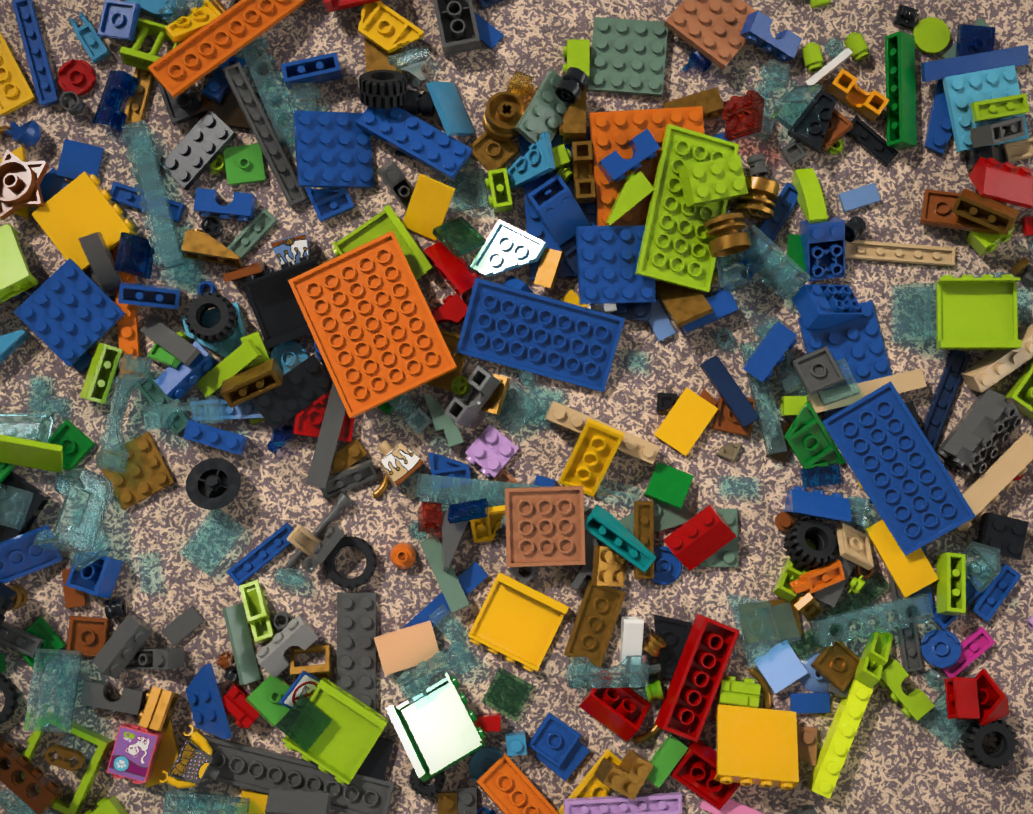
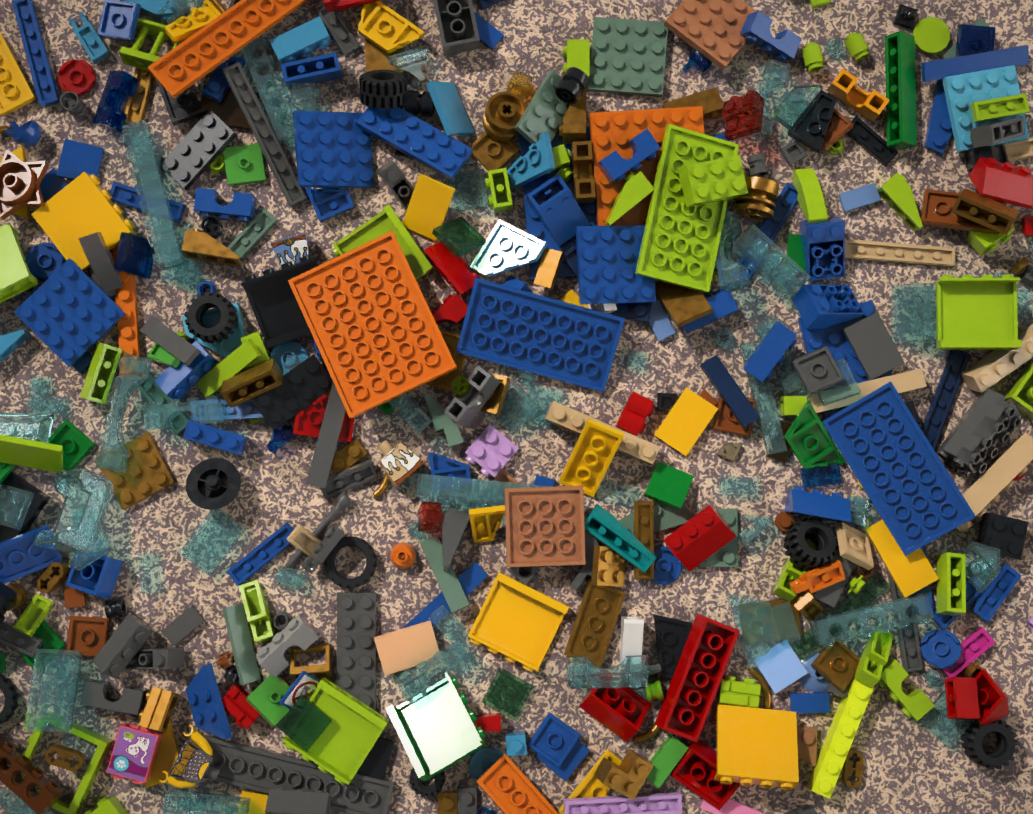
(33, 615): none -> lime tile
(44, 260): none -> blue tile
(55, 580): none -> pearl gold beam
(149, 295): blue brick -> none
(244, 271): dark orange tile -> none
(301, 41): none -> dark azure brick
(339, 31): none -> dark grey tile
(468, 510): clear blue tile -> none
(635, 413): none -> red brick
(653, 644): pearl gold wheel -> none
(726, 231): pearl gold wheel -> none
(757, 524): none -> clear light blue slope
(829, 68): white tile -> none
(854, 228): black wheel -> none
(858, 769): none -> pearl gold beam
(873, 346): none -> dark grey tile
(899, 197): none -> lime slope
(972, 670): none -> pearl gold plate

